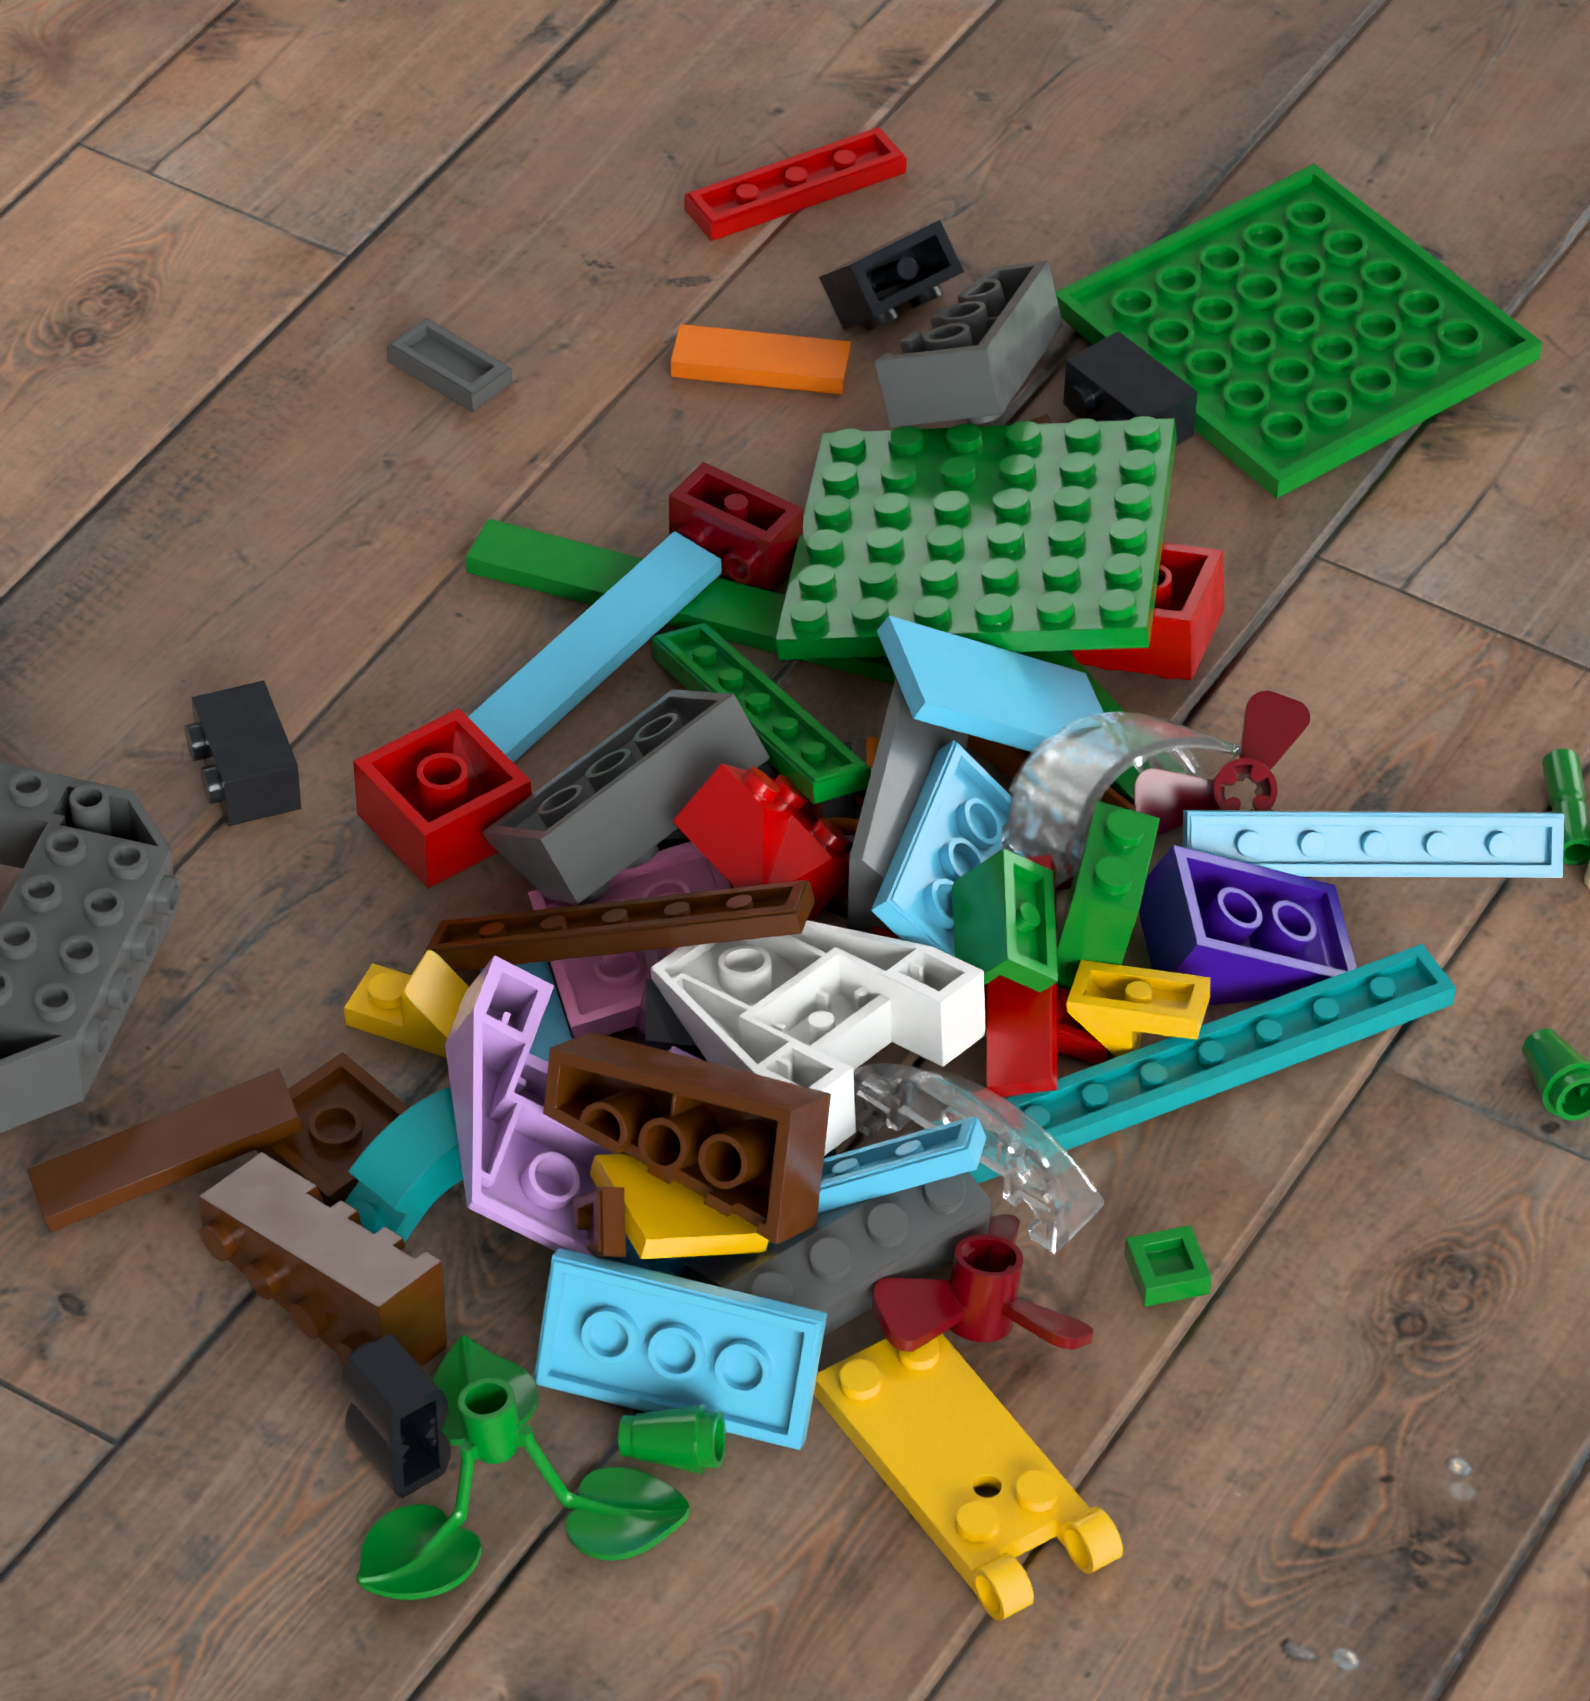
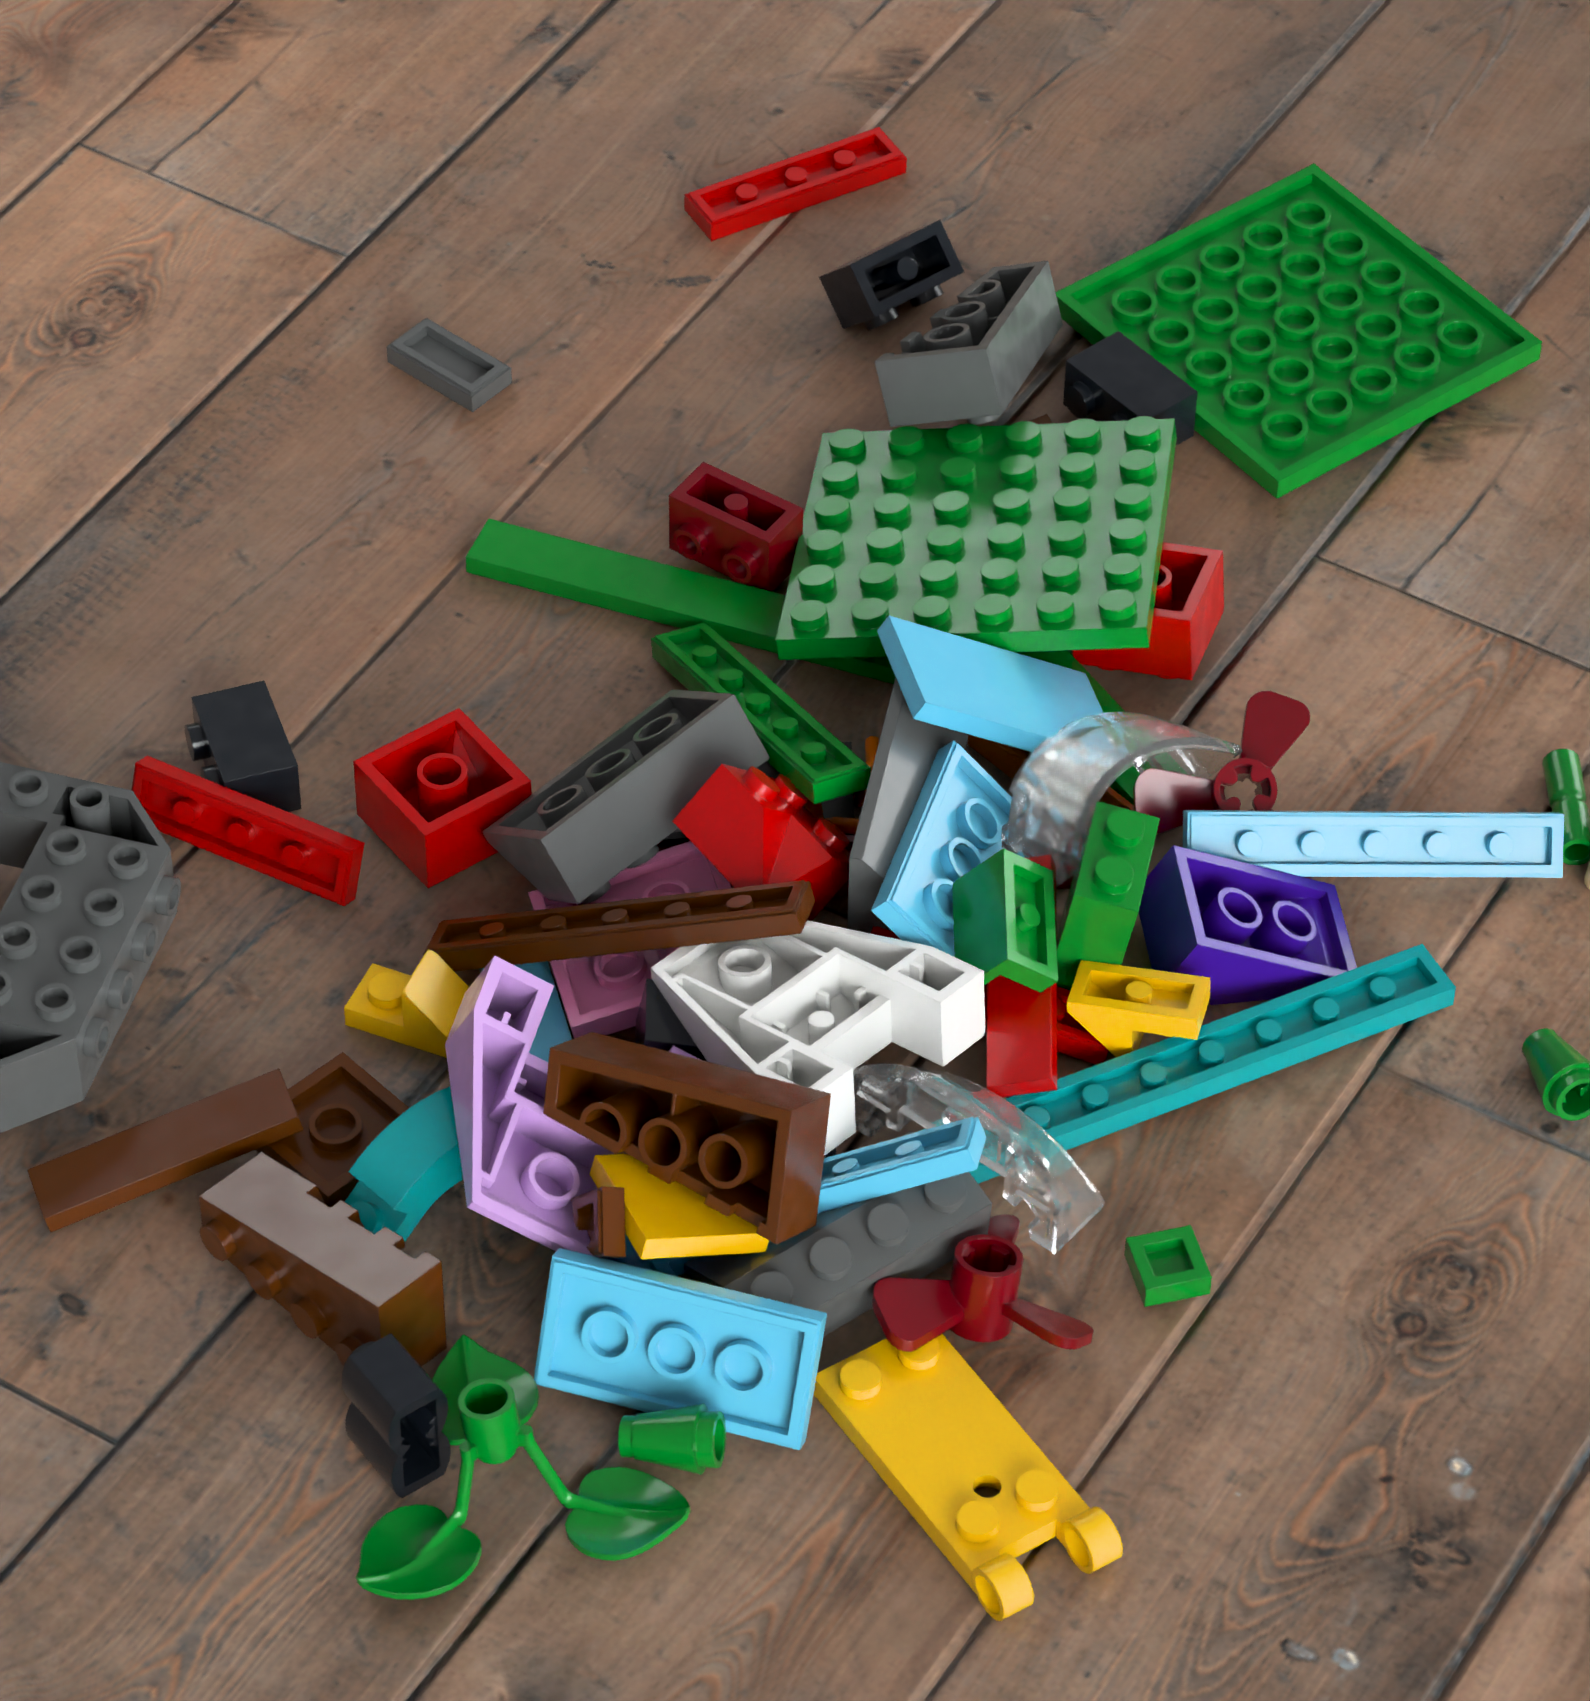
(249, 831): none -> red tile
(595, 644): medium azure tile -> none
(761, 359): orange tile -> none

